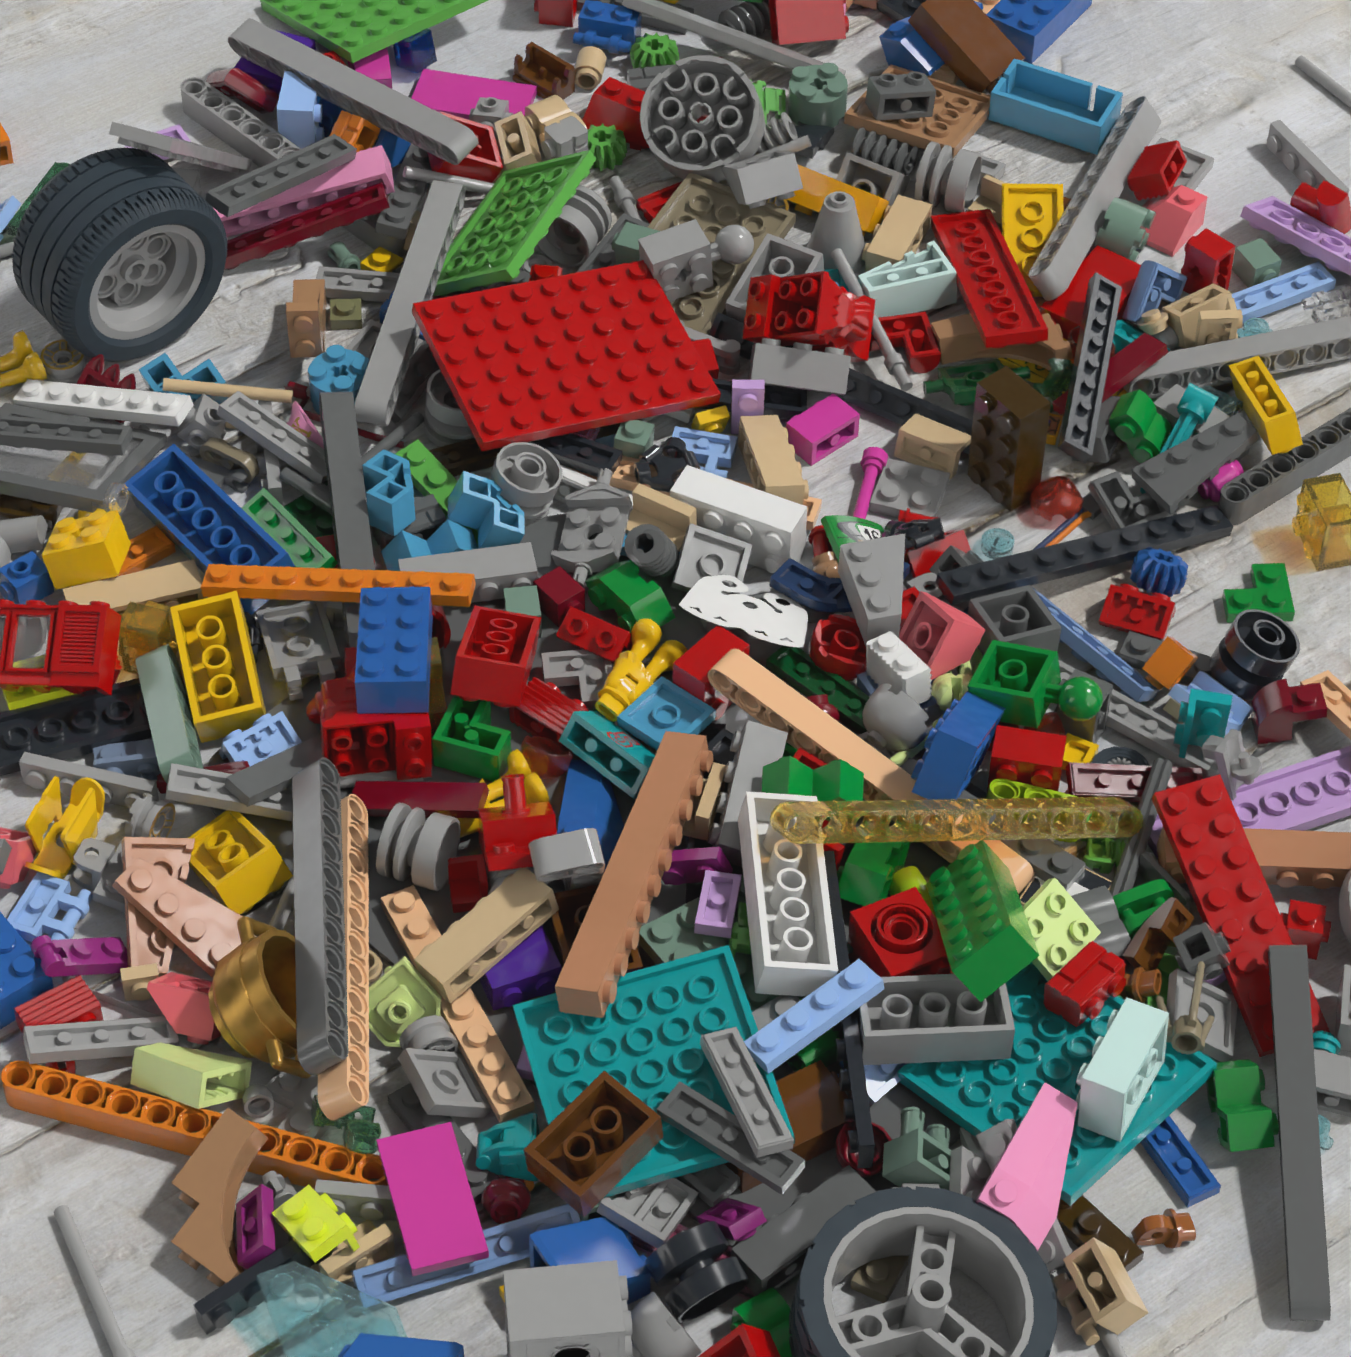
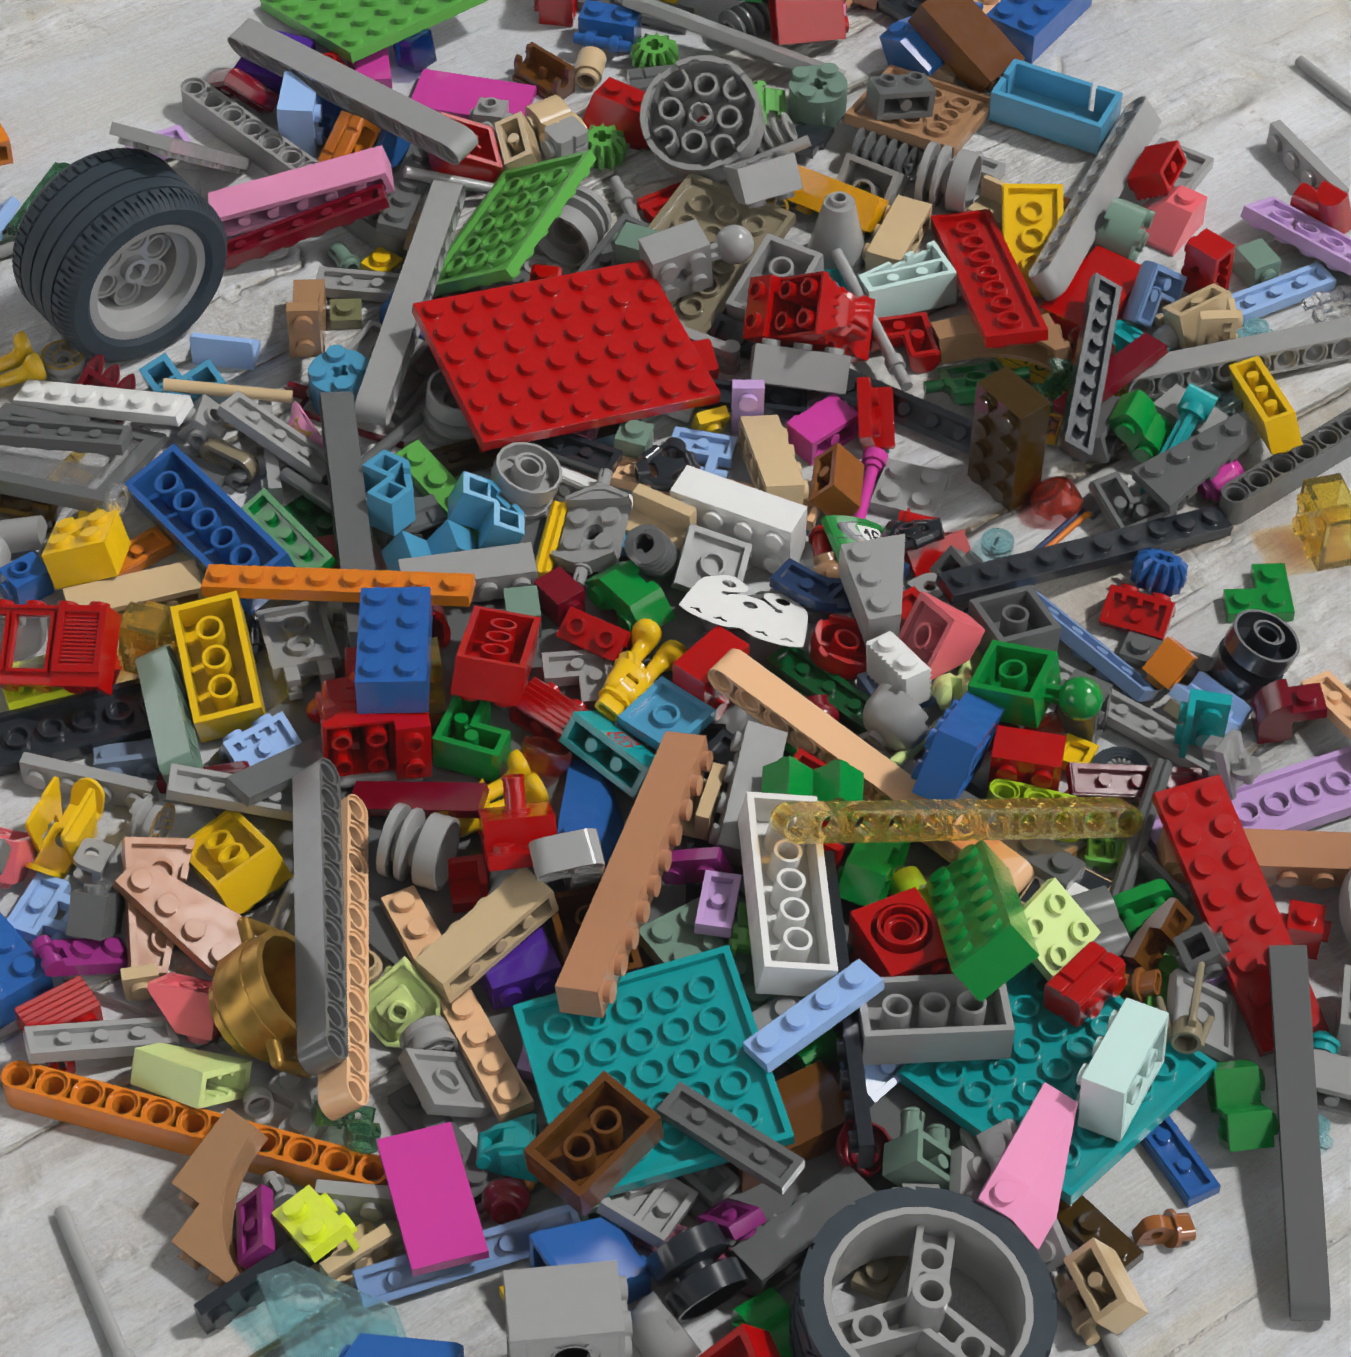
(95, 911): none -> dark grey brick
(225, 350): none -> light blue panel
(280, 175): dark grey plate -> none
(551, 537): none -> yellow axle
(746, 1092): light grey tile -> none
(837, 482): none -> dark orange brick
(875, 415): none -> red bracket
(931, 444): tan panel -> none
(1153, 321): tan plate -> none

